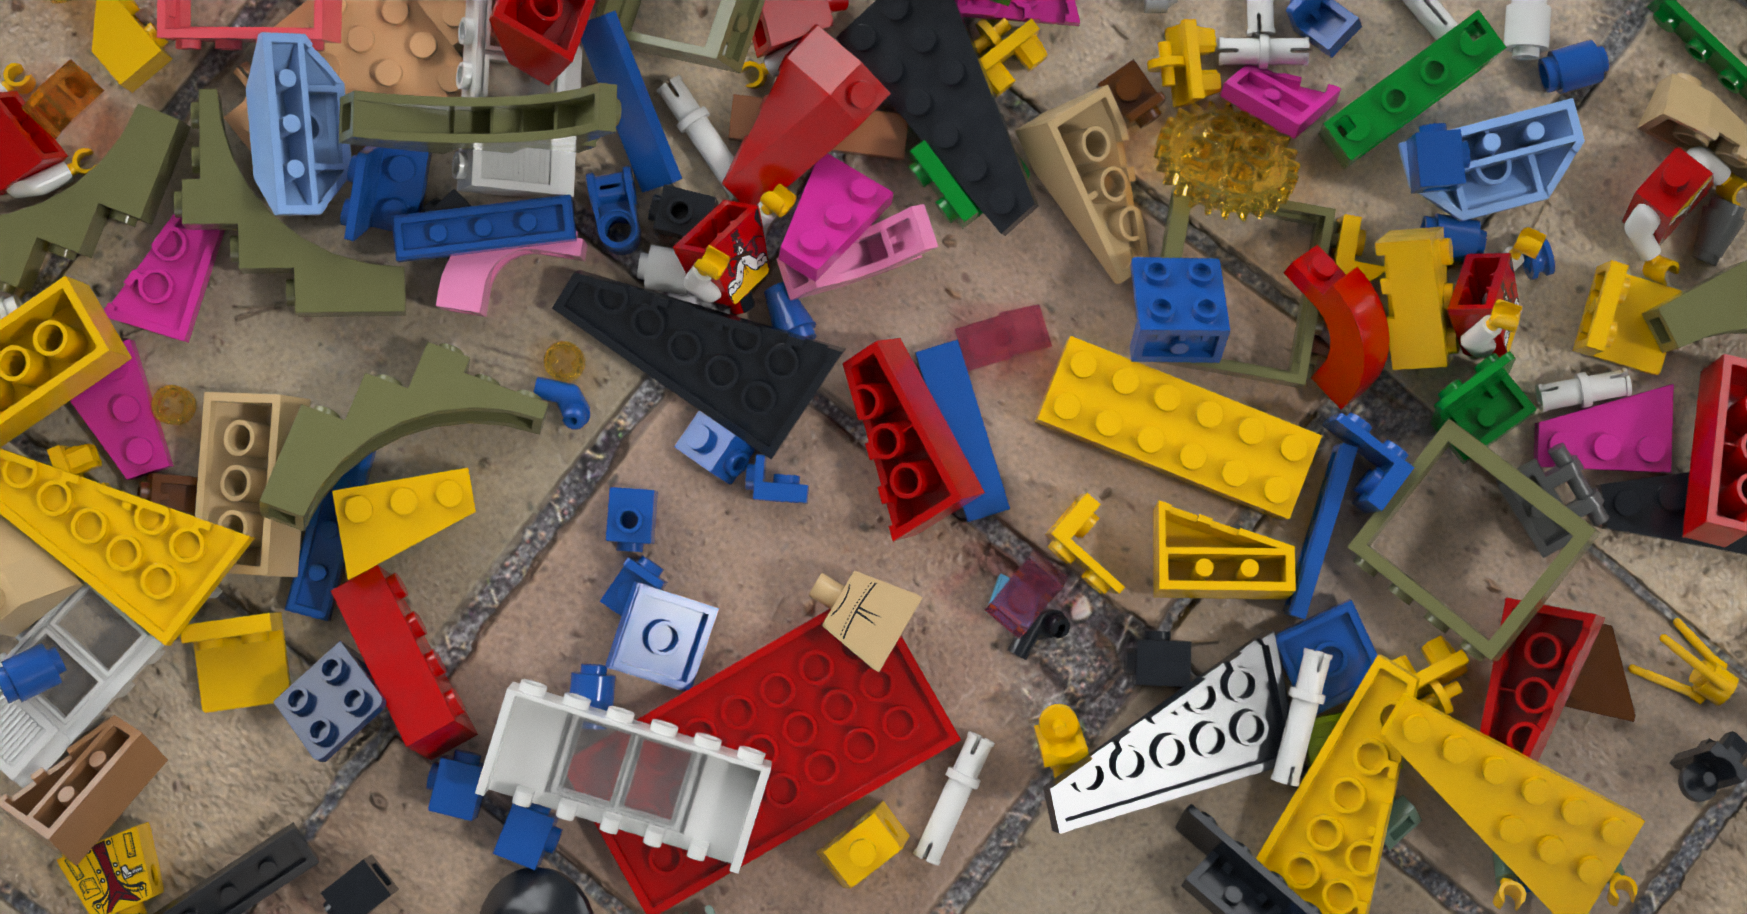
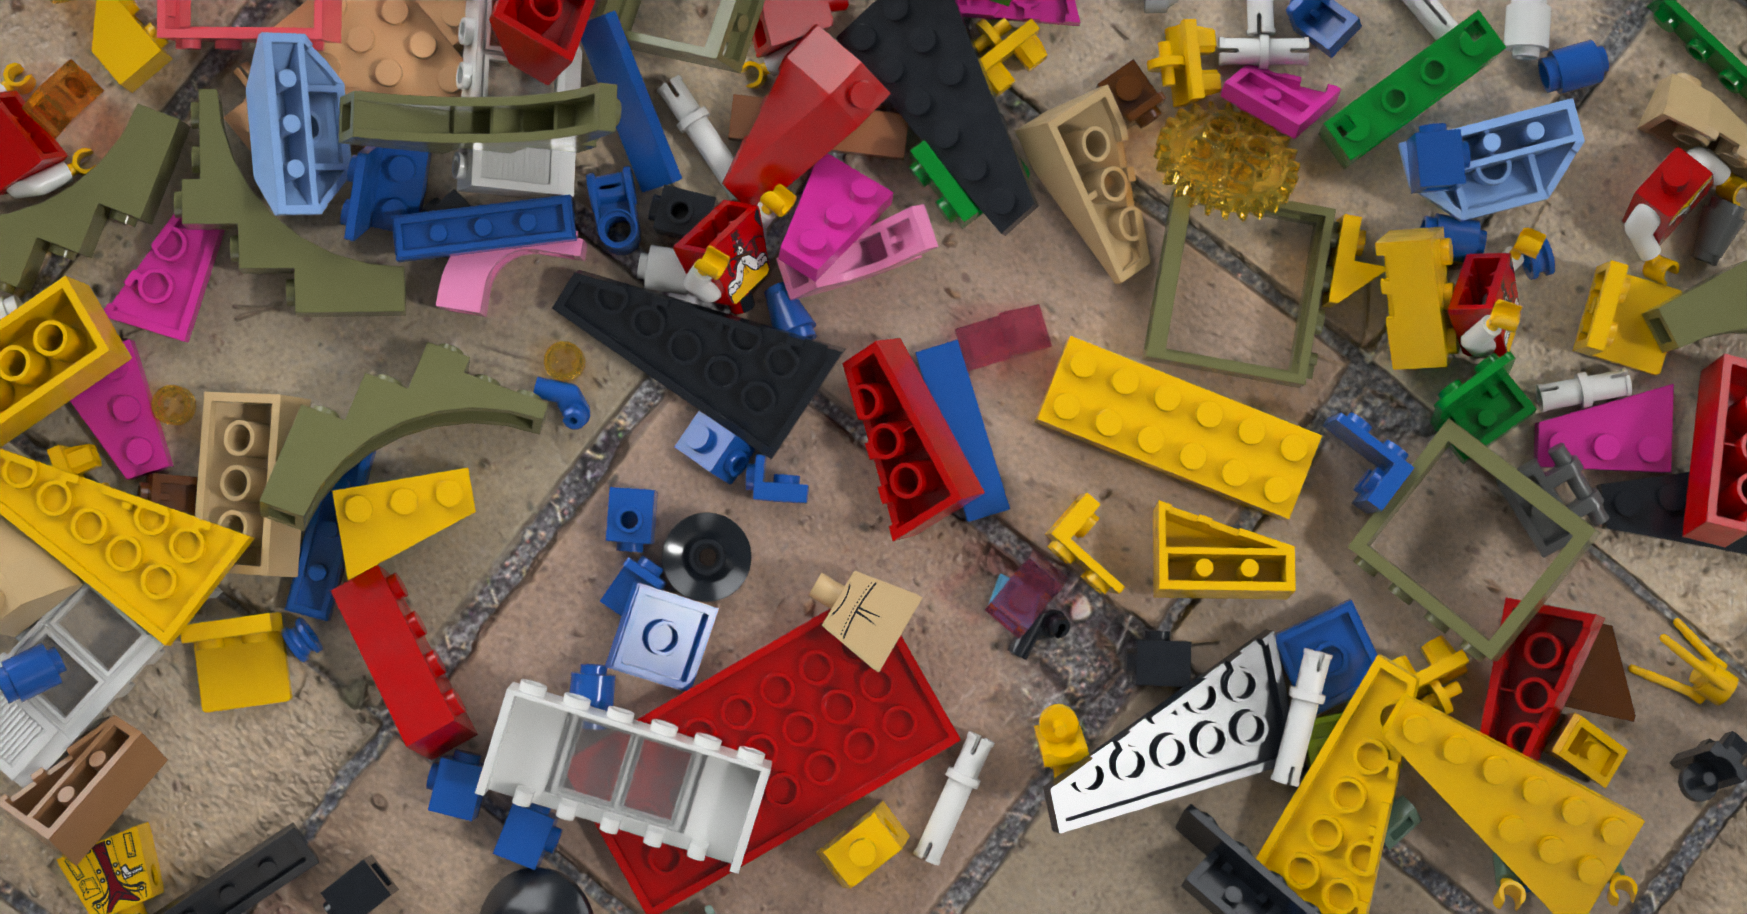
(301, 639): none -> blue bush
(331, 702): bracket -> none
(683, 562): none -> black dish
(1178, 310): blue bracket -> none
(1320, 529): blue tile -> none
(1354, 323): red arch -> none
(1586, 749): none -> yellow slope

